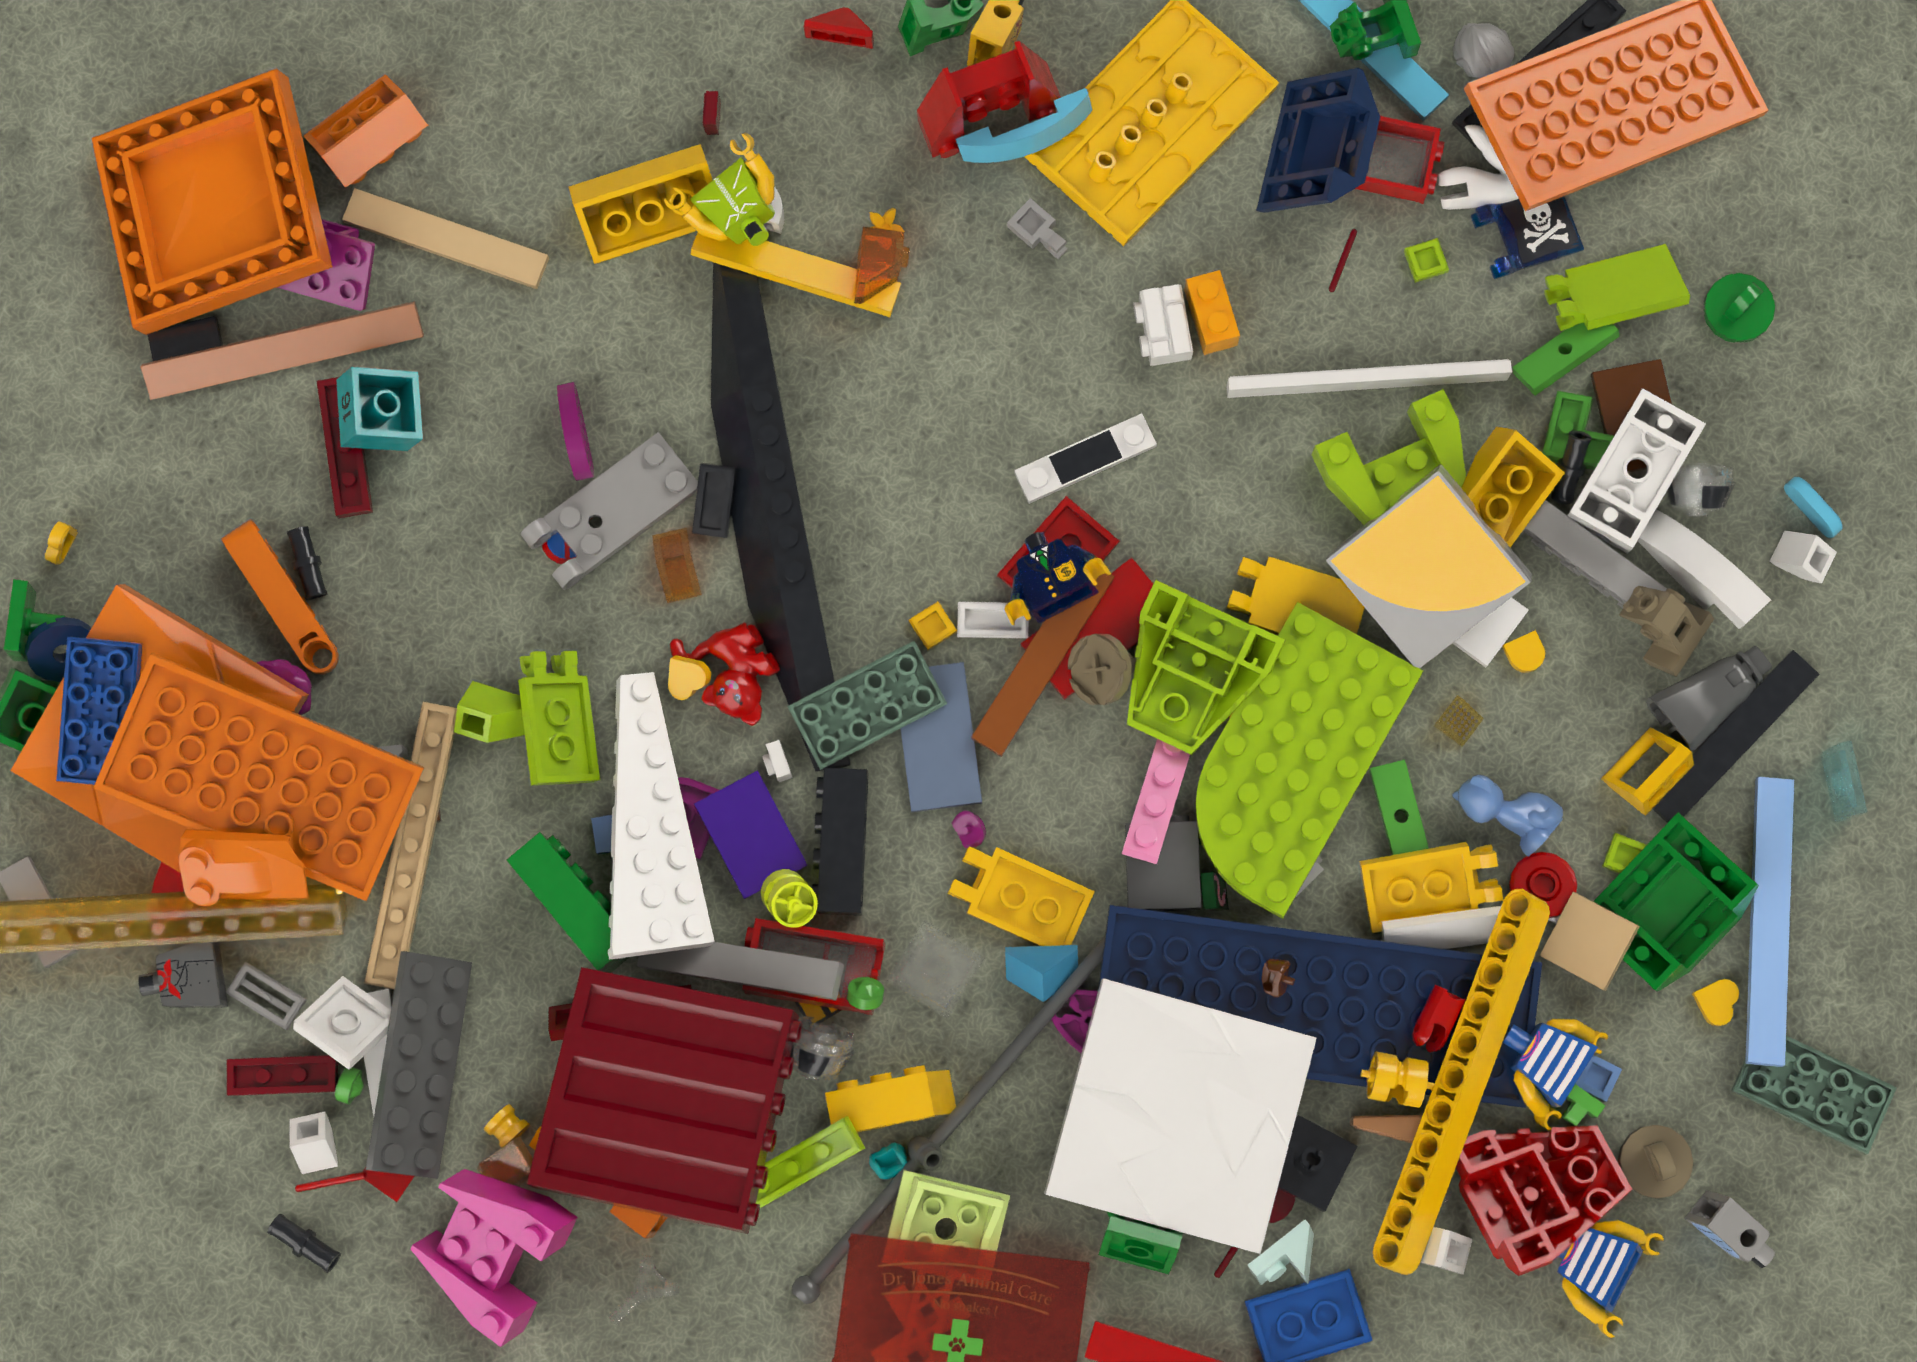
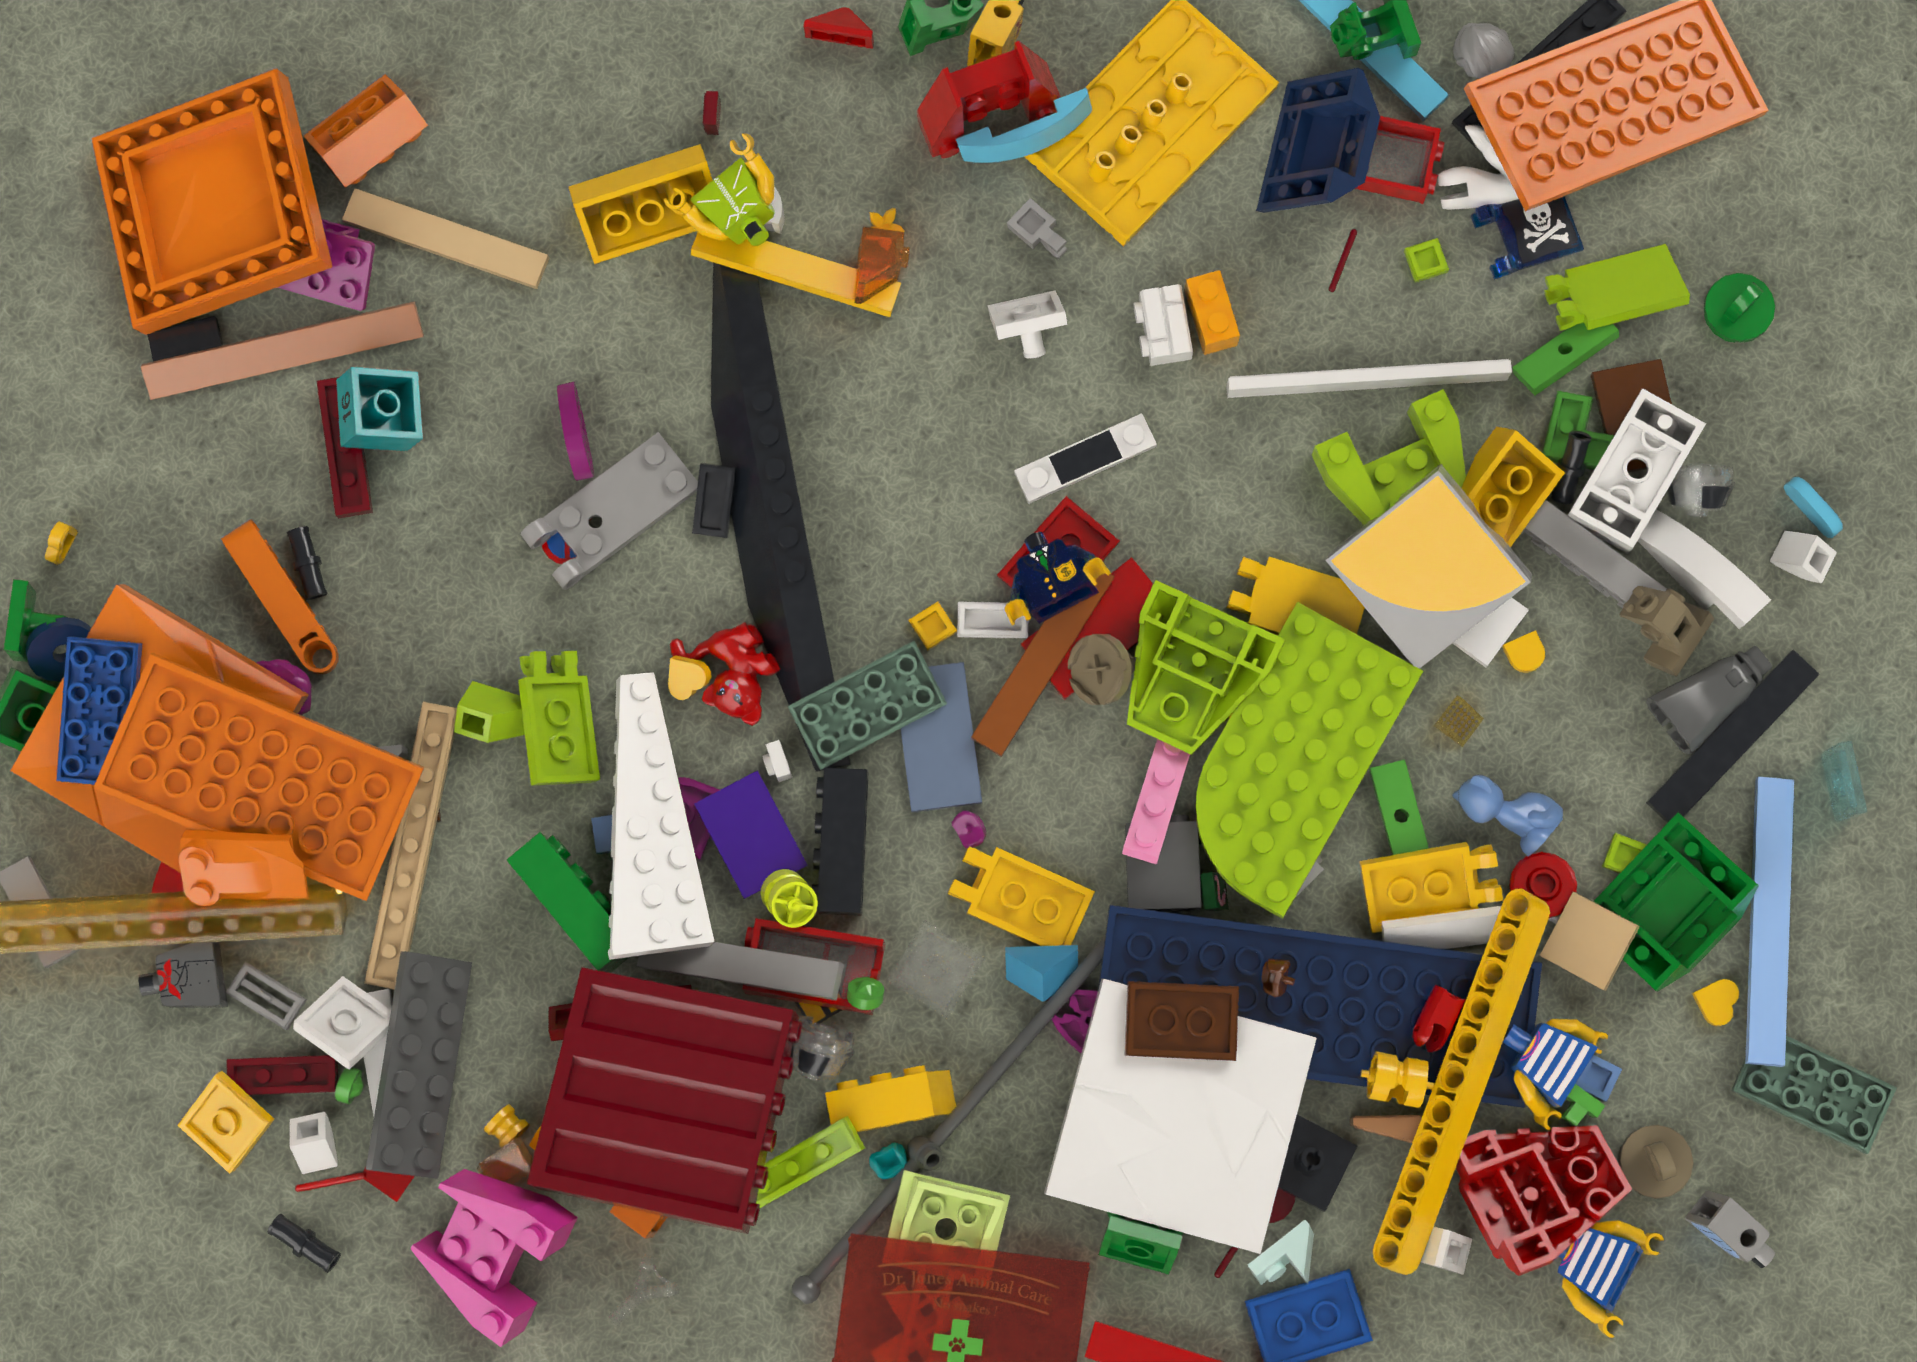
(225, 1122): none -> yellow tile
(676, 565): clear orange slope -> none
(1027, 318): none -> white tile
(1181, 1021): none -> reddish brown tile
(1660, 781): yellow tile -> none

